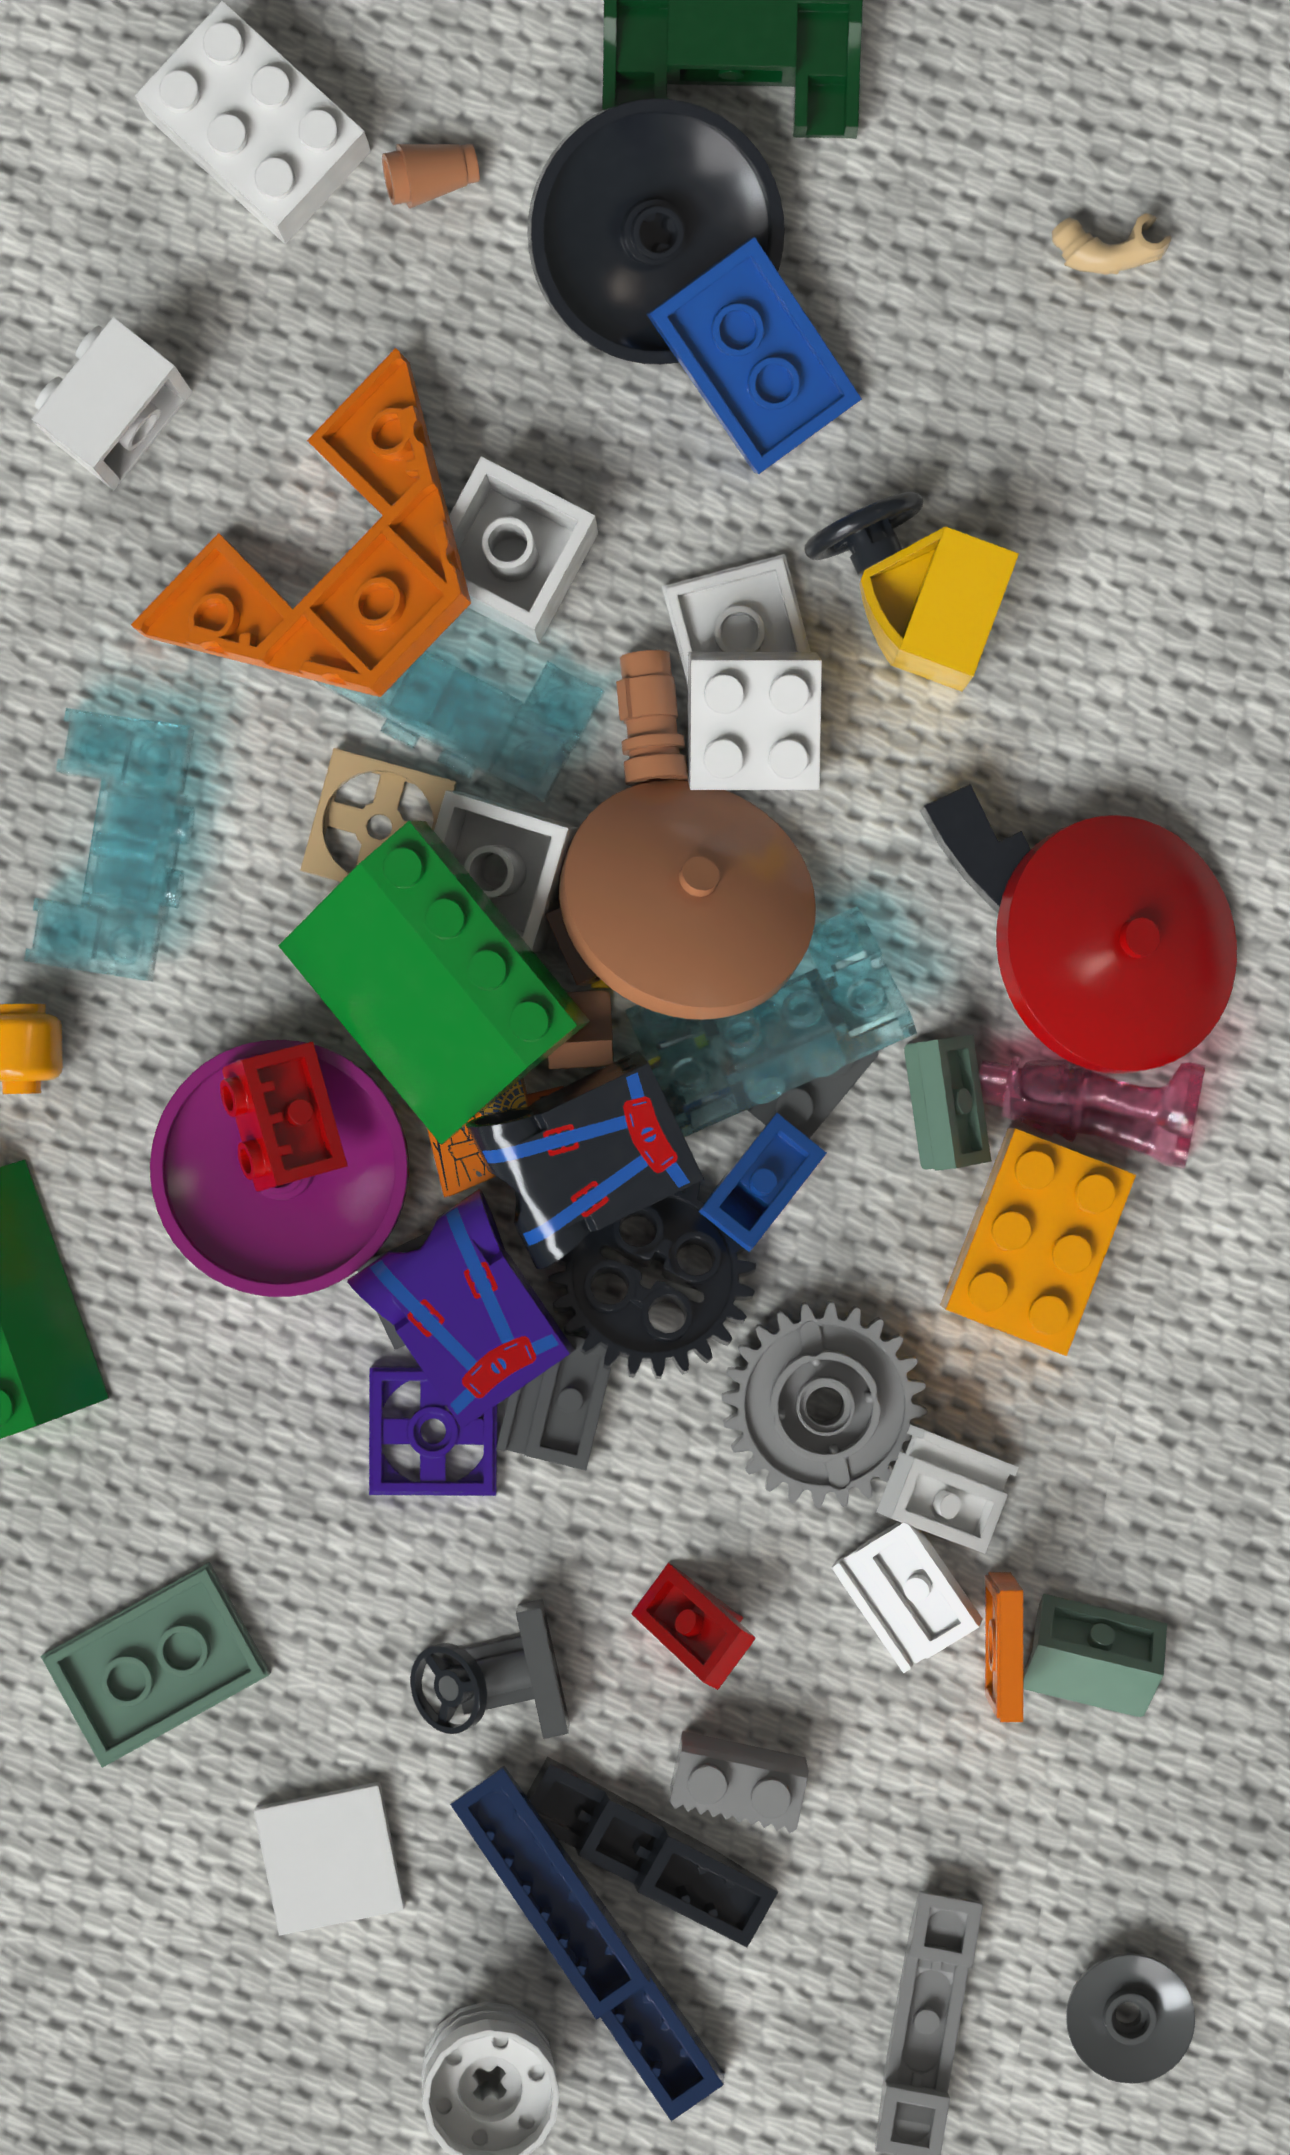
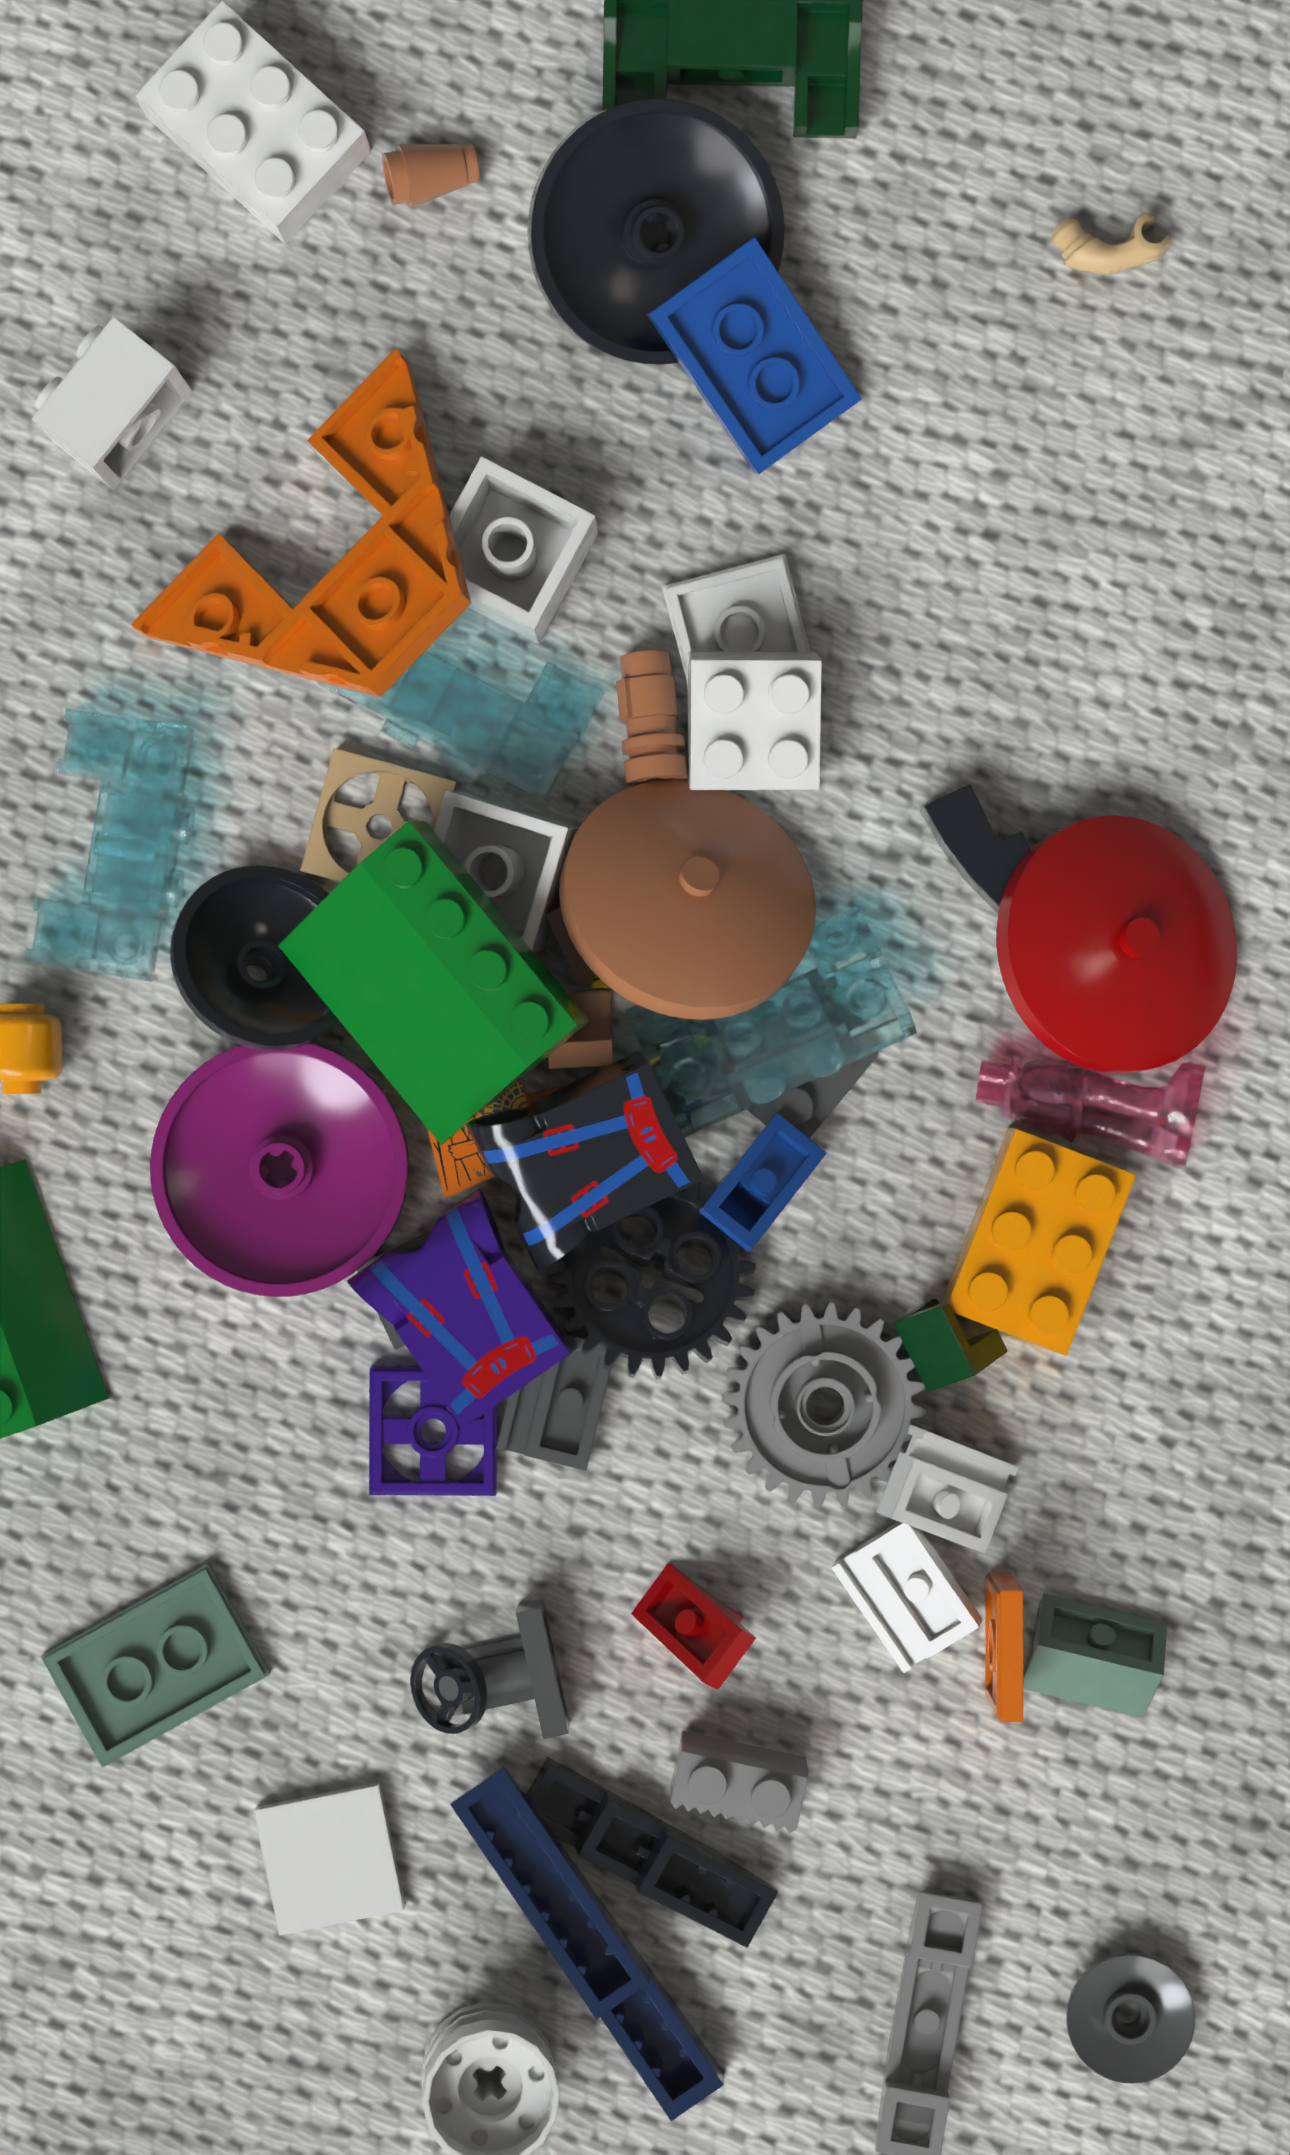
(238, 924): none -> black dish
(282, 1116): red bracket -> none
(925, 601): yellow piece -> none
(940, 1347): none -> dark green panel
(947, 1103): sand green panel -> none

